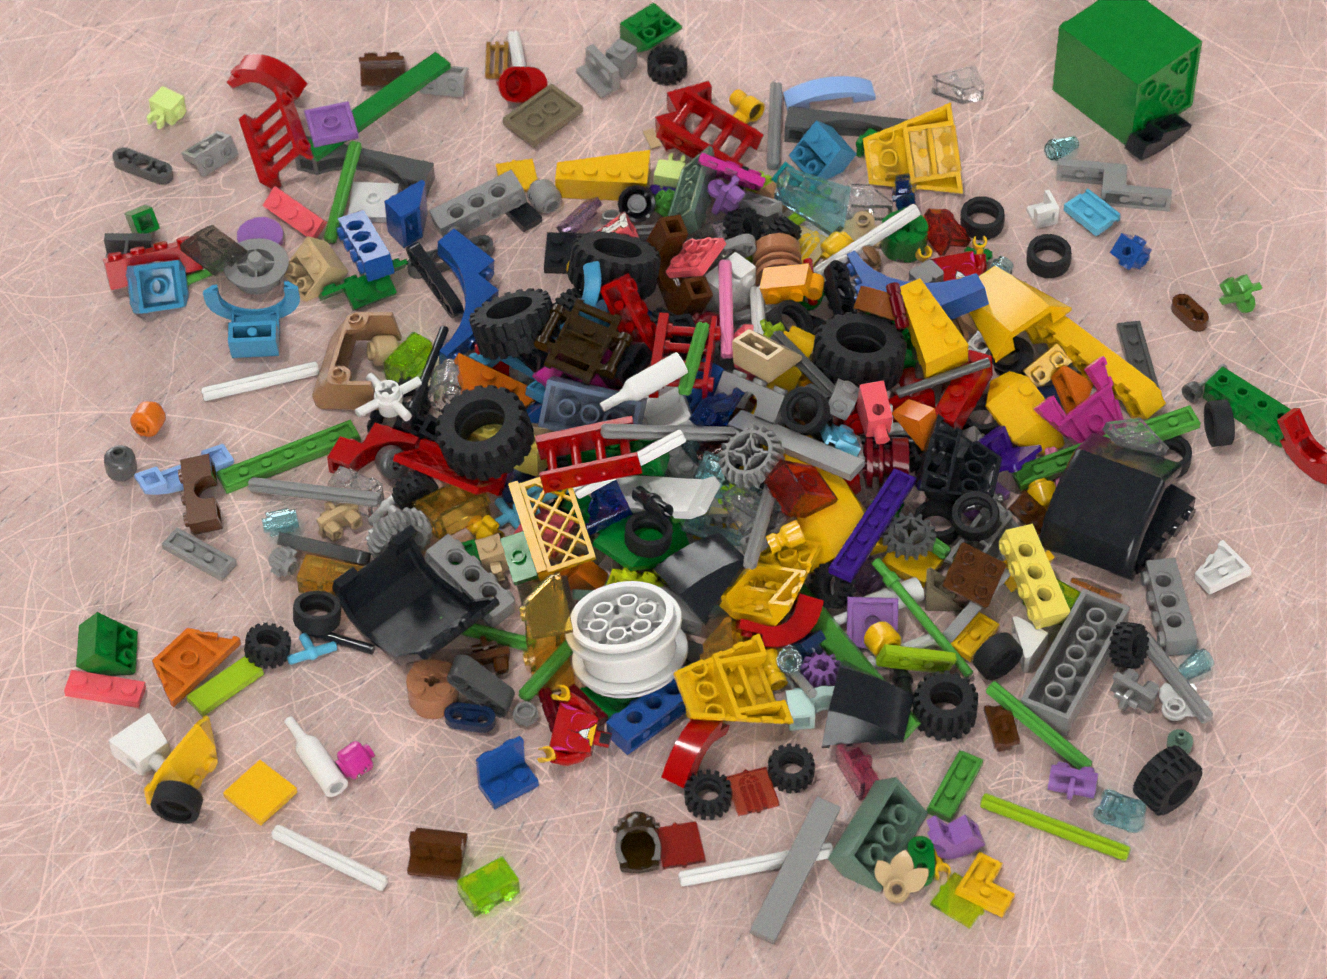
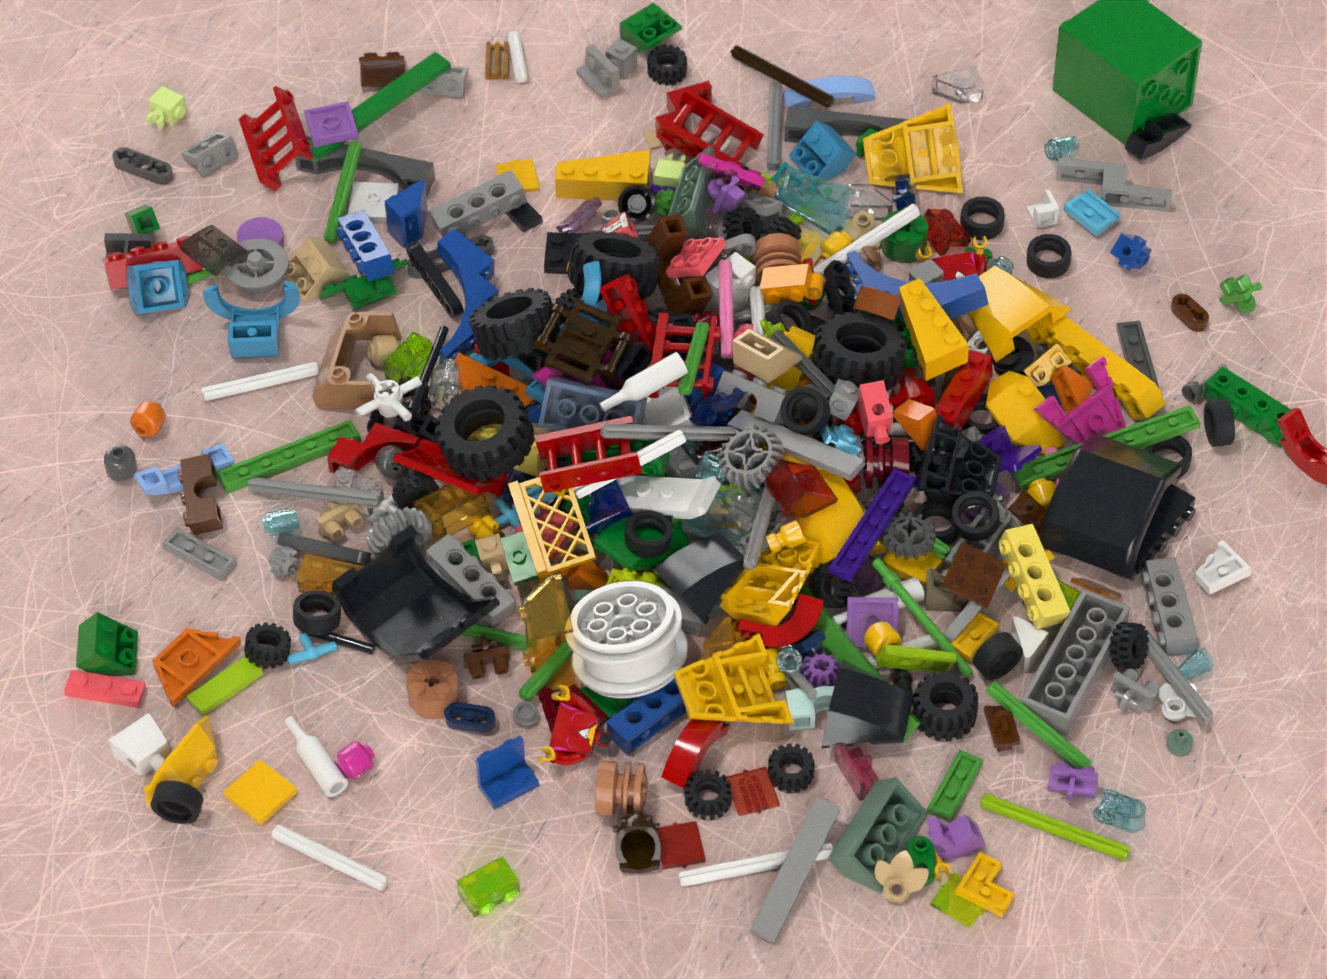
(267, 72): red arch -> none
(294, 213): coral plate -> none
(436, 853): reddish brown bracket -> none
(480, 685): dark grey beam -> none
(521, 83): red piece -> none
(542, 115): dark tan plate -> none
(544, 196): light grey head -> none
(620, 789): none -> nougat wheel
(652, 502): black pin -> none
(694, 652): dark grey tile -> none
(748, 106): yellow piece -> none
(782, 76): none -> dark brown axle
(897, 305): dark red axle -> none
(943, 377): dark grey bar -> none
(1135, 435): clear wing -> none
(1167, 780): black tyre -> none

